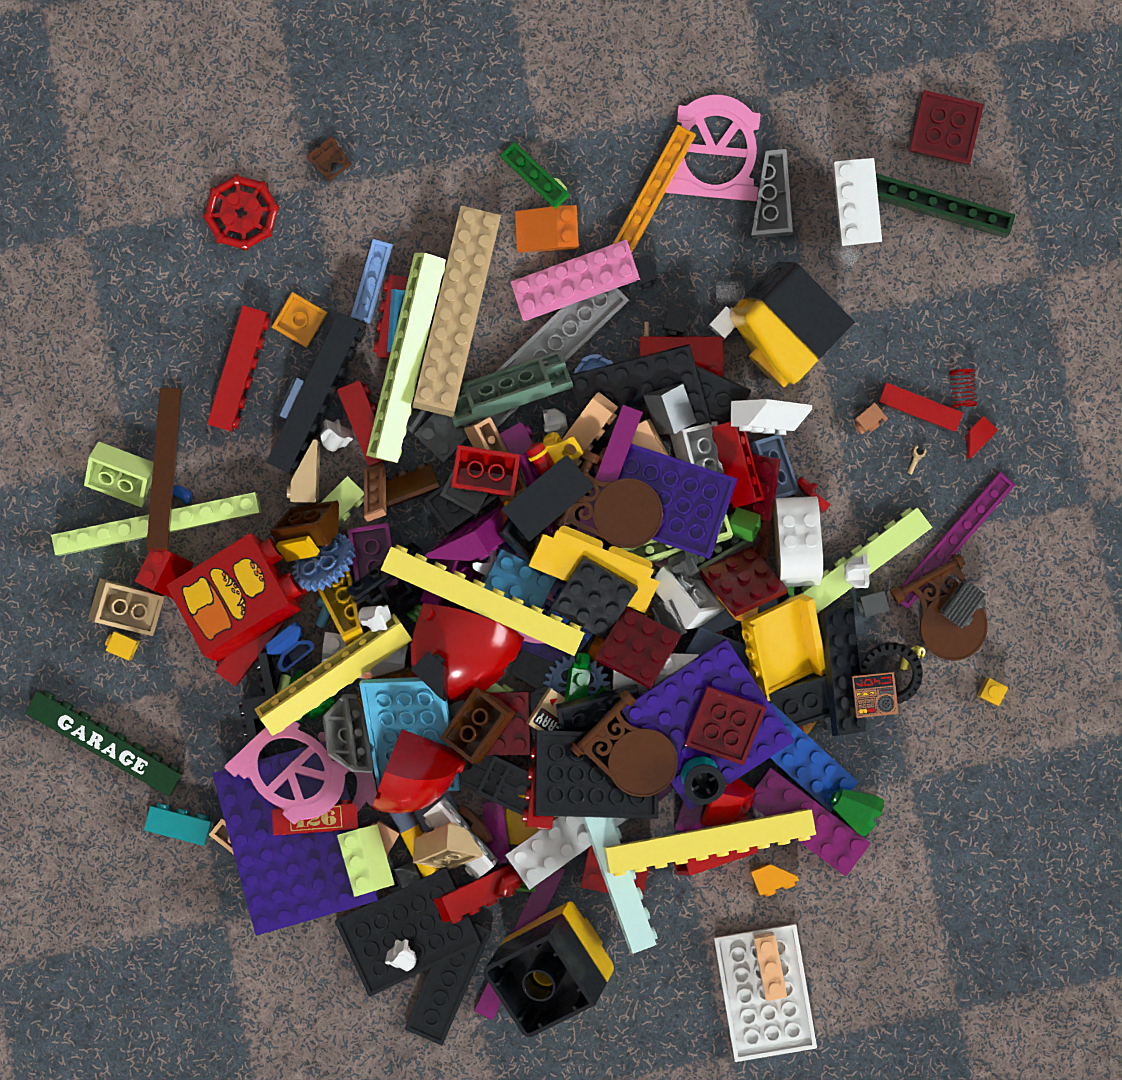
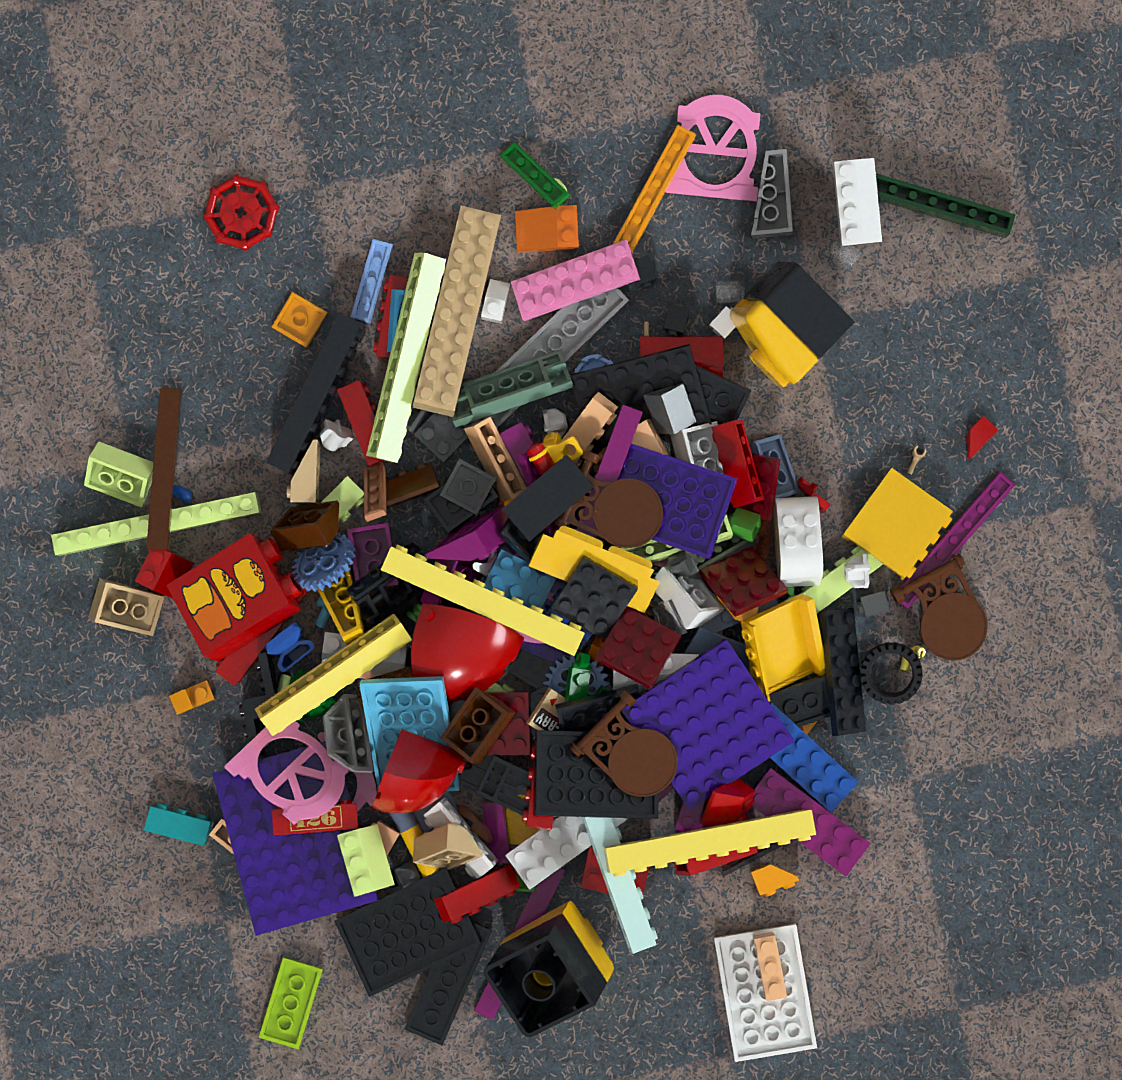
(104, 743): dark green brick -> none
(121, 645): yellow brick -> none
(192, 697): none -> light orange slope
(238, 369): red brick -> none
(290, 398): sand blue tile -> none
(291, 1002): none -> lime plate
(297, 548): yellow tile -> none
(326, 155): reddish brown piece -> none
(375, 617): white piece -> none
(401, 956): white piece -> none
(433, 674): black slope -> none
(485, 471): red slope -> none
(495, 301): none -> white slope
(507, 881): red arm -> none
(702, 780): black hat -> none
(725, 725): dark red plate -> none
(751, 859): none -> black sticker
(768, 415): white slope -> none
(857, 809): green cone -> none
(869, 419): nougat brick -> none
(875, 694): tile -> none
(898, 524): none -> yellow panel
(920, 407): red tile -> none
(946, 127): dark red plate -> none
(962, 604): dark grey brick -> none
(968, 403): red piece -> none
(992, 691): yellow brick -> none

